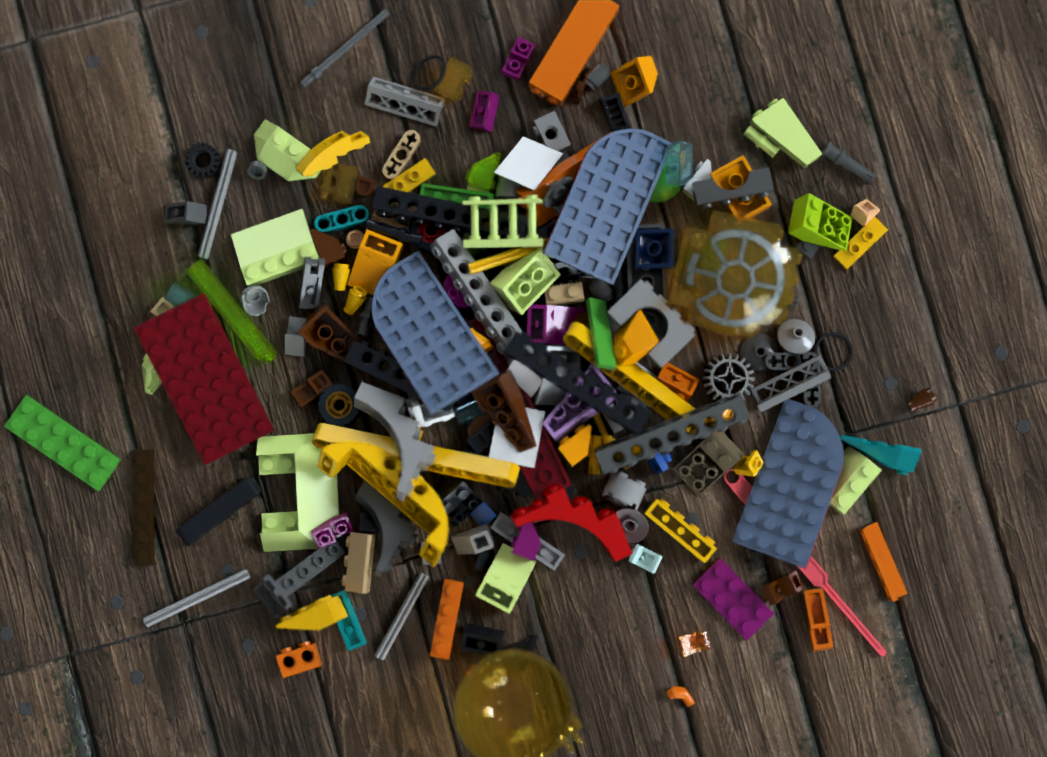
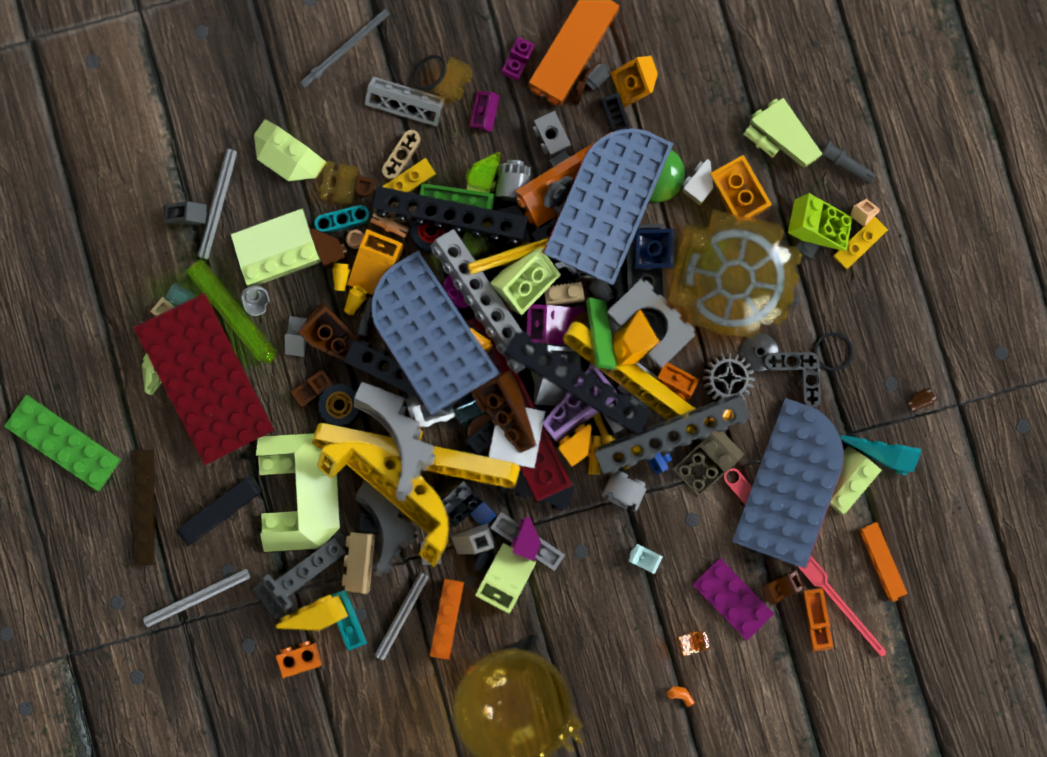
(195, 152): black tyre -> none
(257, 170): dark grey tile -> none
(311, 283): dark grey plate -> none
(325, 153): yellow slope -> none
(331, 529): magenta slope -> none
(400, 234): black pin -> none
(482, 639): black brick -> none
(512, 239): yellowish green fence -> none
(525, 377): white sticker -> none
(528, 163): white sticker -> none
(581, 512): red arch -> none
(633, 532): light grey dish -> none
(678, 163): clear light blue brick -> none
(678, 529): yellow brick -> none
(709, 193): dark grey arch -> none
(749, 464): yellow bracket -> none
(793, 343): light grey dish -> none
(793, 390): light grey fence -> none

